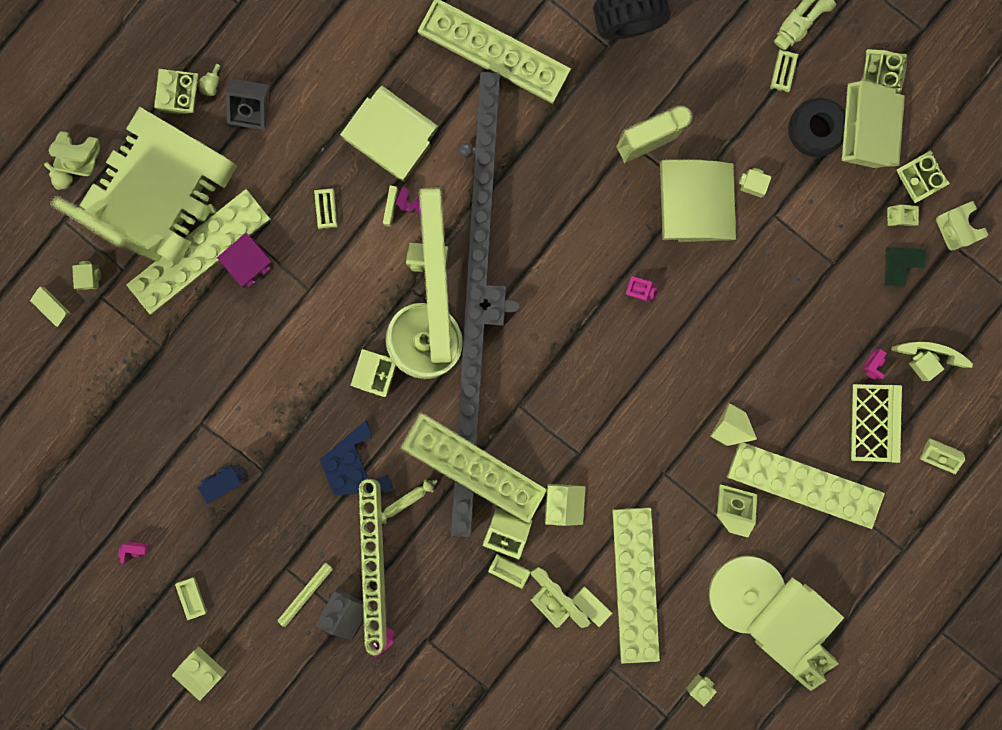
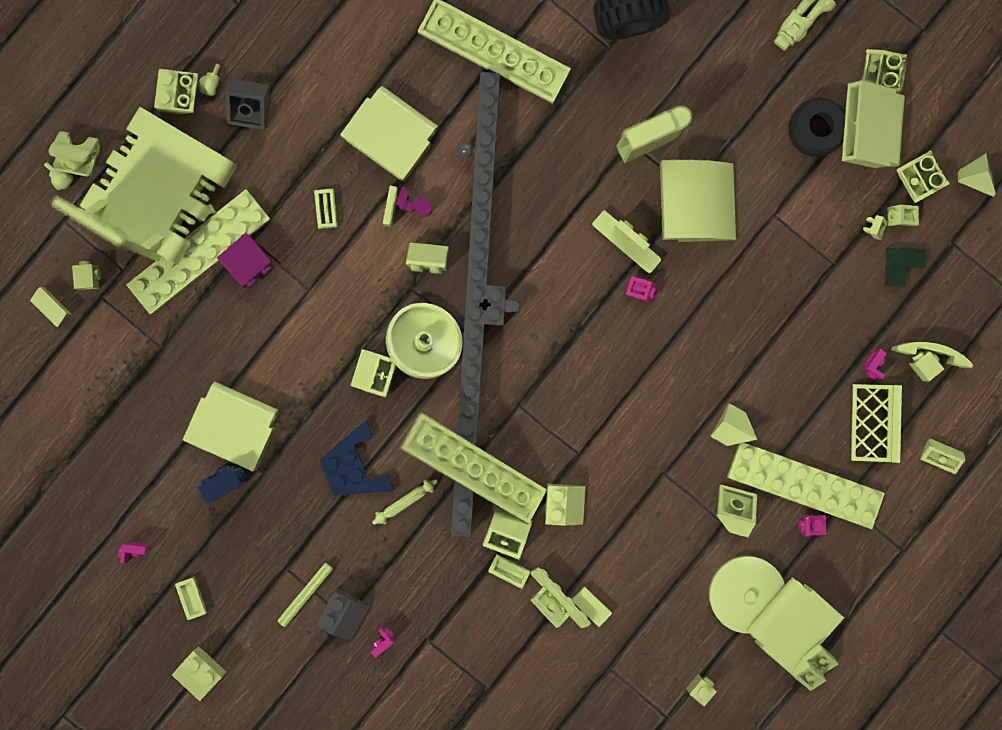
(232, 426): none -> yellowish green piece
(367, 574): yellowish green beam -> none
(436, 275): yellowish green beam -> none
(627, 240): none -> yellowish green bracket
(635, 585): yellowish green plate -> none
(755, 182): yellowish green brick -> none
(780, 86): yellowish green tile -> none
(812, 525): none -> dark pink bracket
(878, 227): none -> yellowish green tile
(956, 227): yellowish green piece -> none
(978, 176): none -> yellowish green slope

